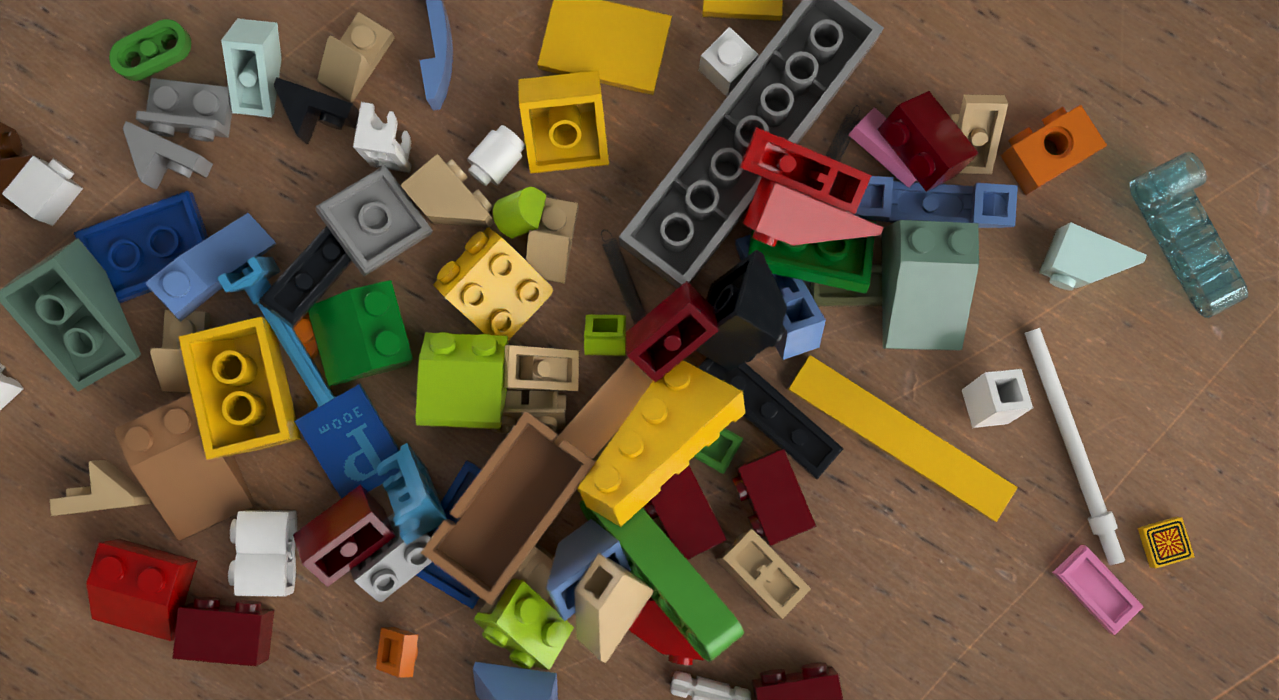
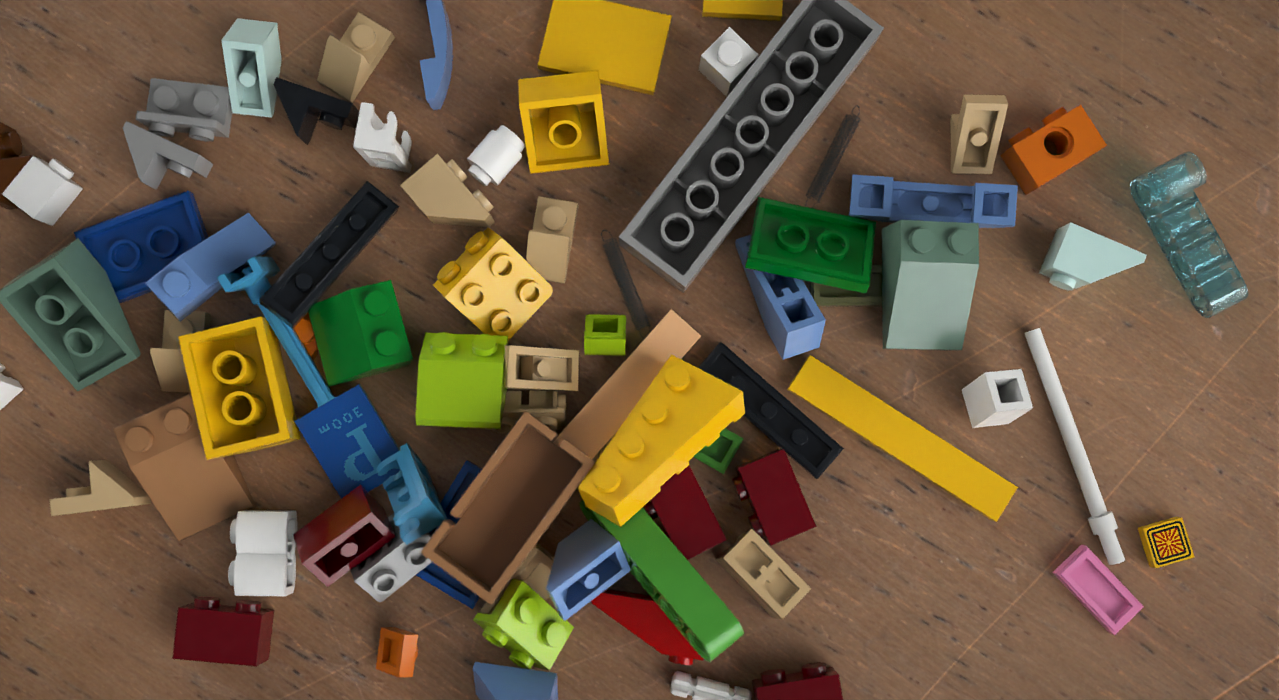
(138, 587): red slope -> none
(151, 46): bright green plate -> none
(373, 220): light grey tile -> none
(519, 212): lime brick -> none
(607, 605): tan slope -> none
(671, 332): dark red brick -> none
(747, 313): black slope -> none
(800, 219): slope -> none
(805, 171): red slope -> none
(870, 139): bright pink tile -> none
(927, 140): dark red brick -> none

